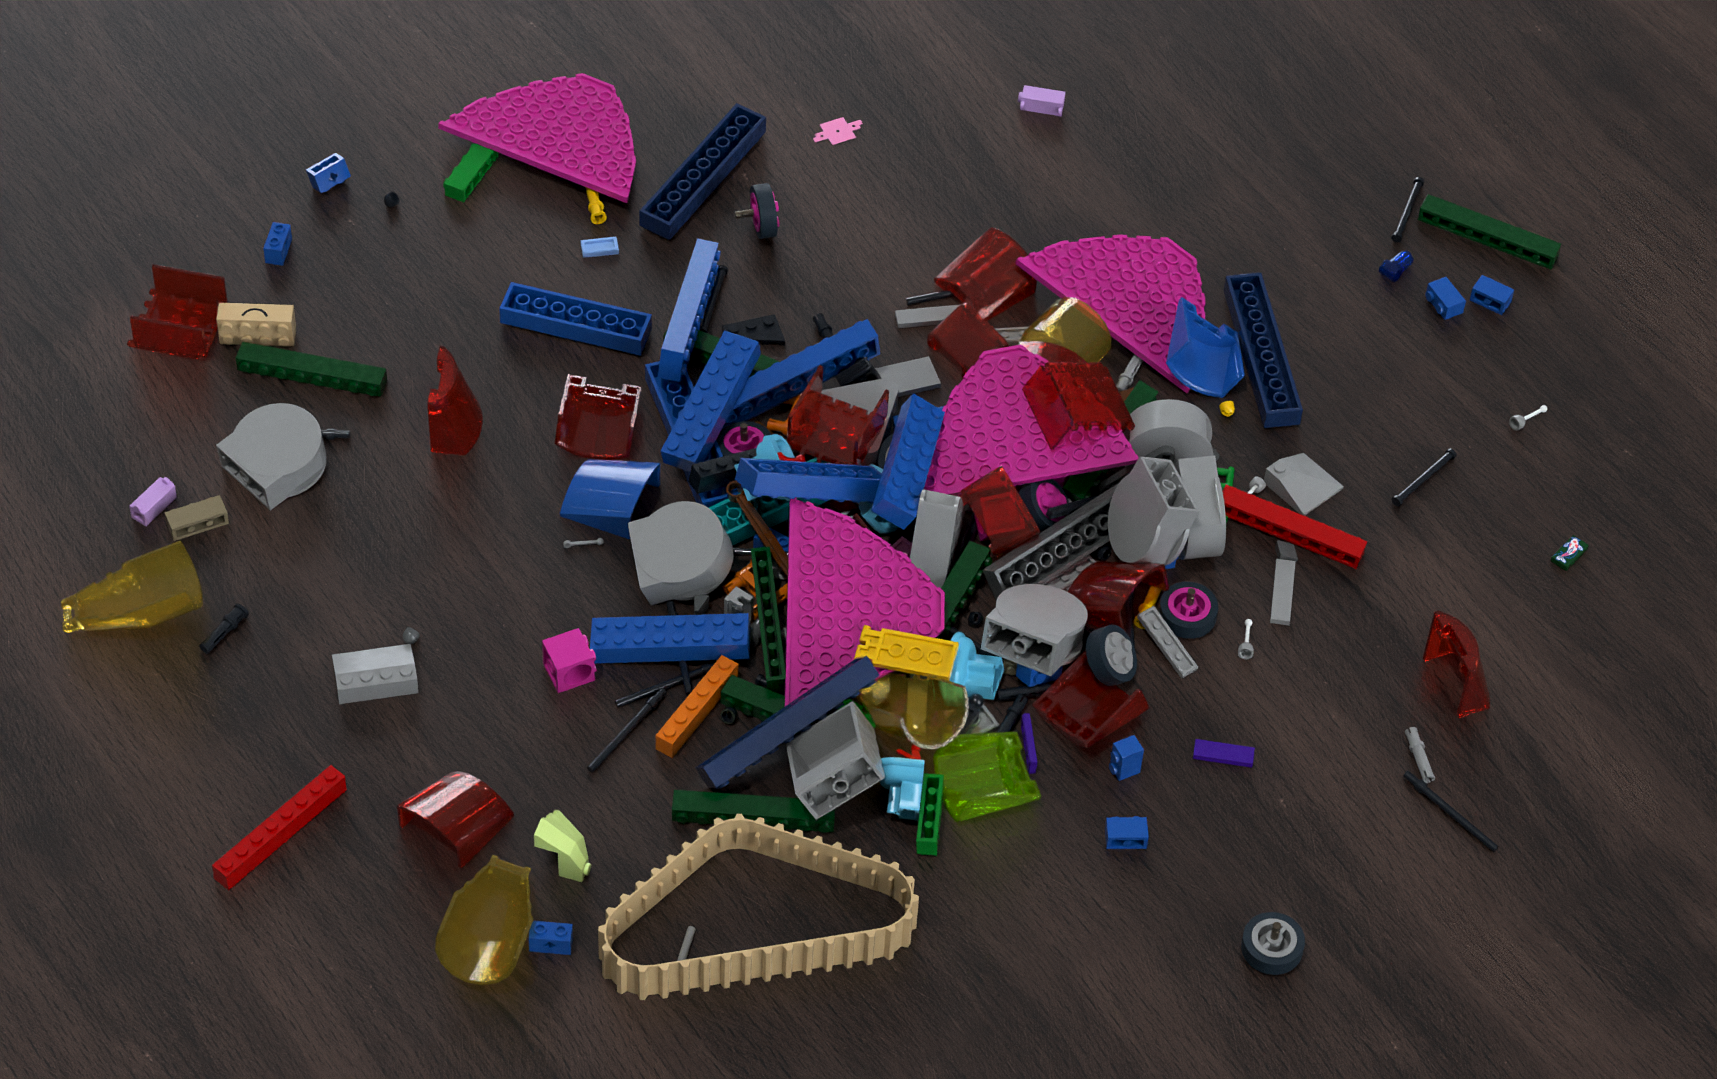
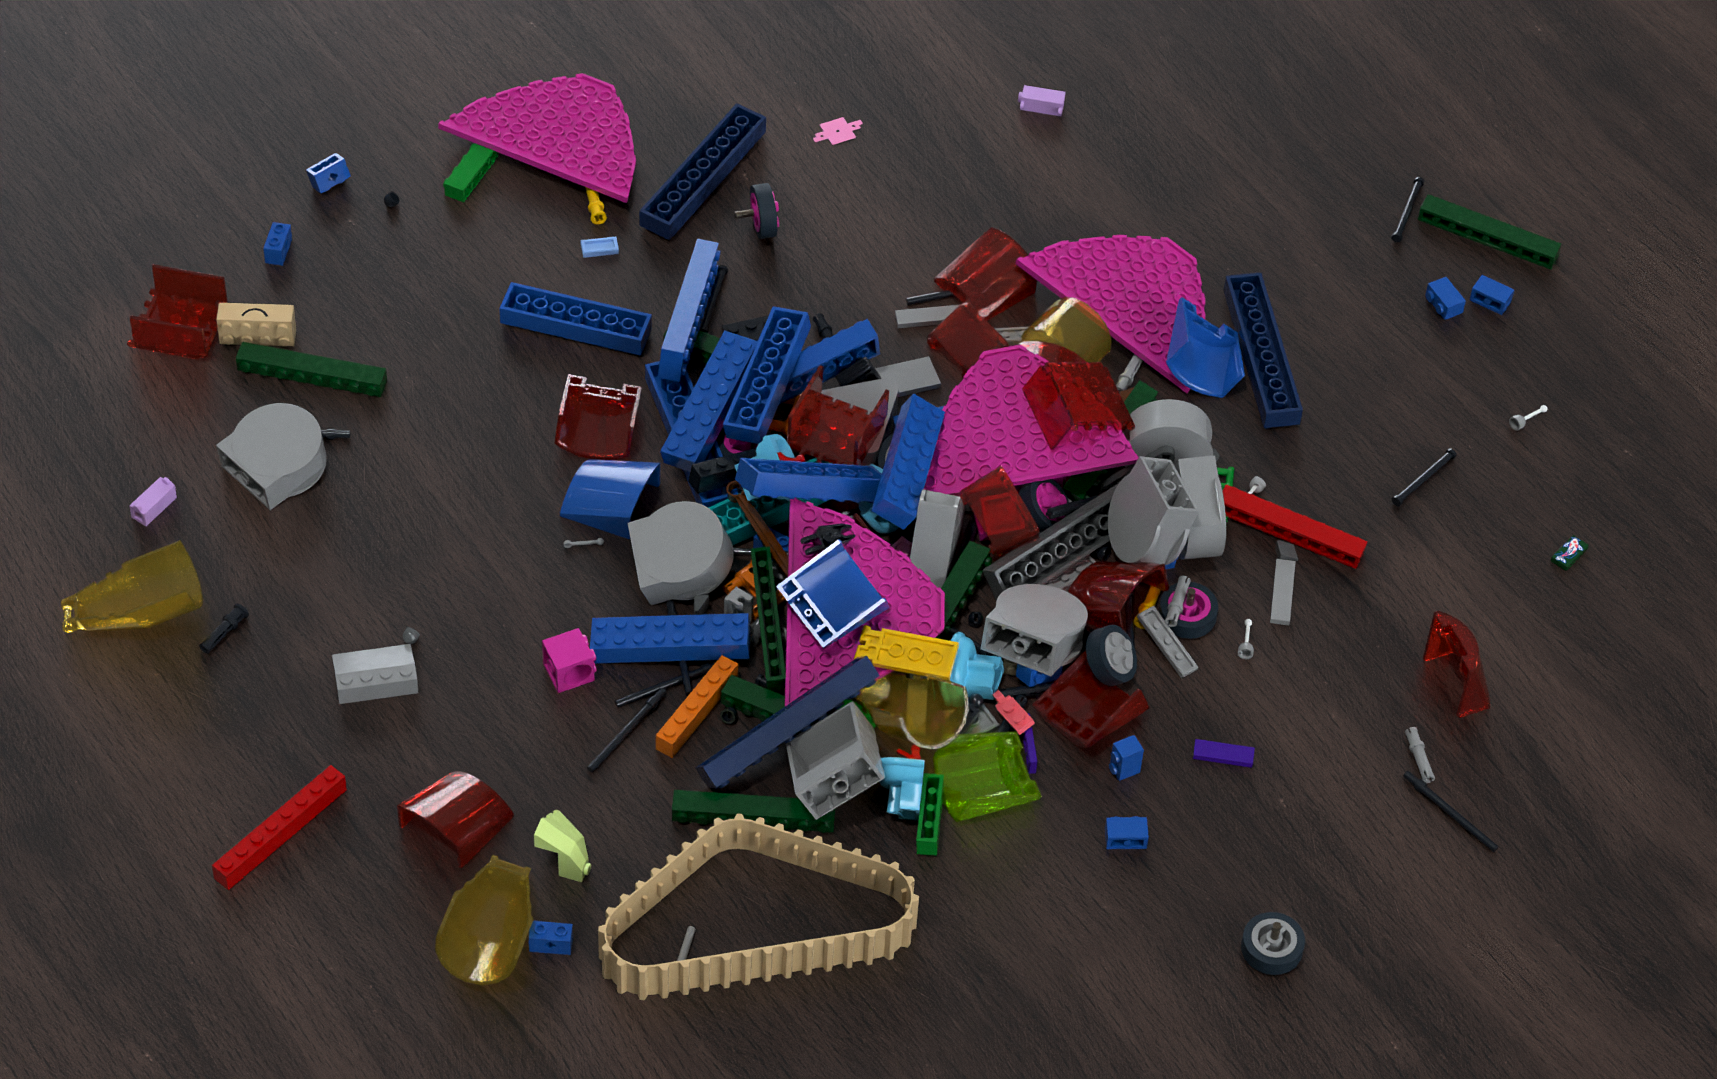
(196, 518): dark tan brick -> none
(453, 410): clear red windscreen -> none
(767, 375): none -> blue brick
(826, 536): none -> black hinge
(832, 595): none -> blue windscreen
(1013, 713): none -> coral hinge
(1175, 607): none -> light grey pin
(1227, 408): yellow hinge -> none
(1301, 482): light grey slope -> none
(1393, 268): clear blue piece -> none

